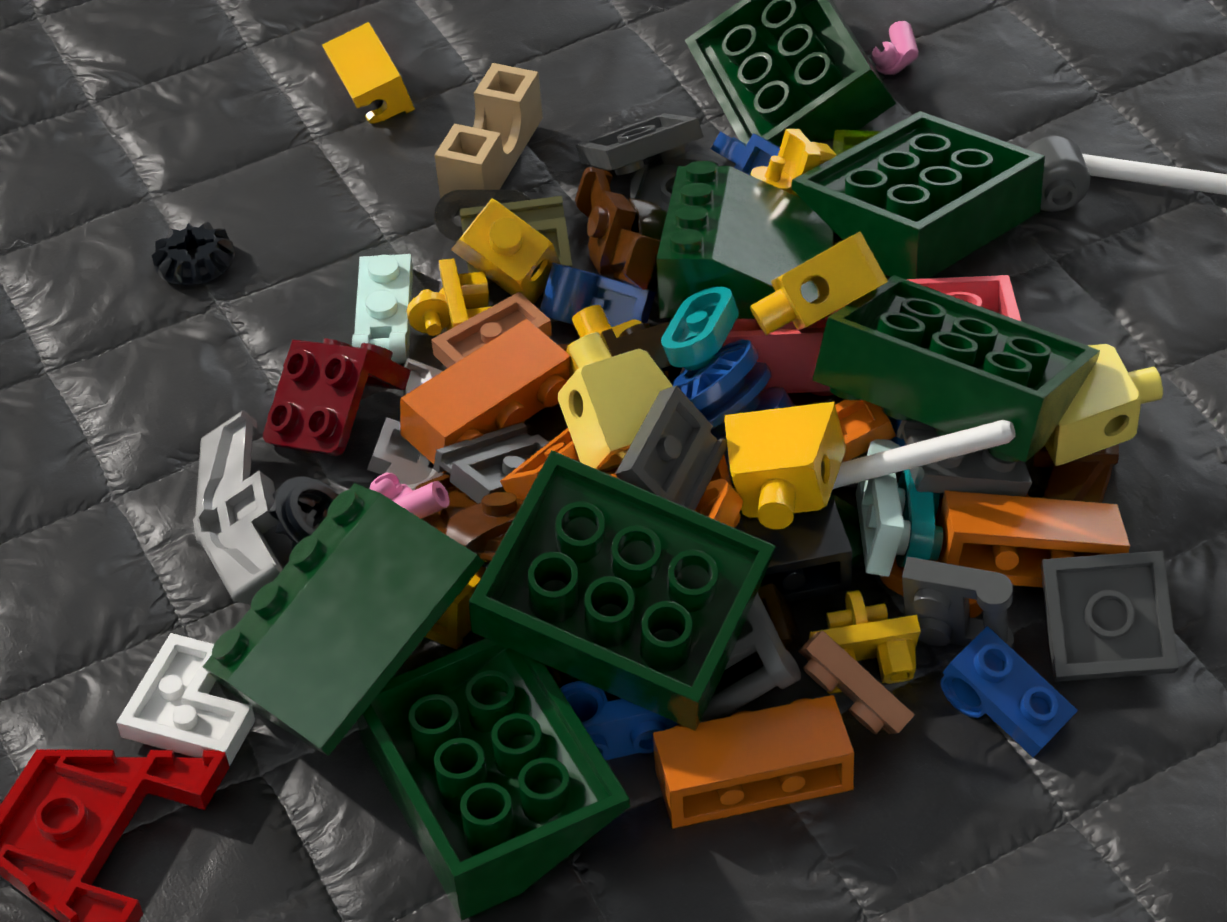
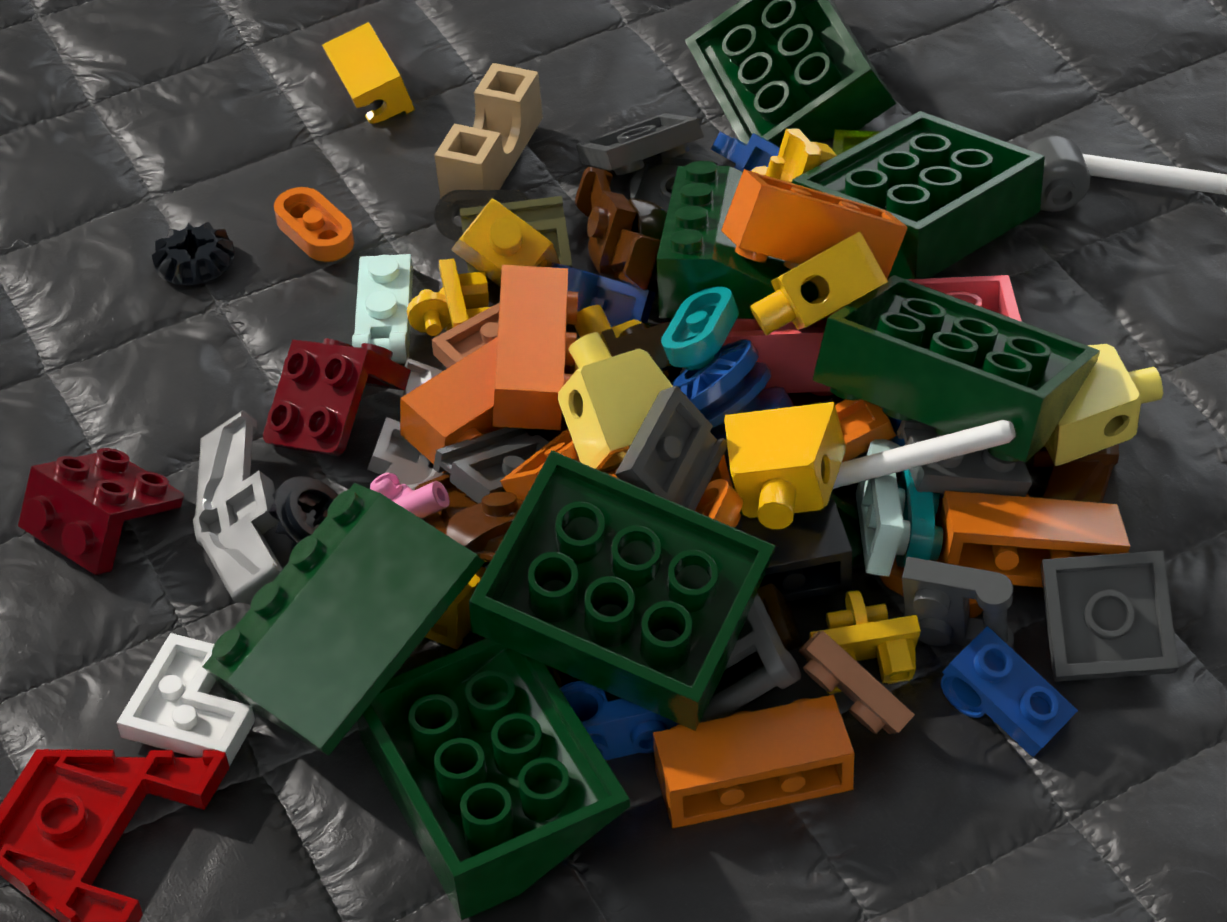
(85, 499): none -> dark red bracket
(314, 224): none -> orange plate
(533, 346): none -> orange brick
(801, 222): none -> orange brick
(898, 52): bright pink arm -> none

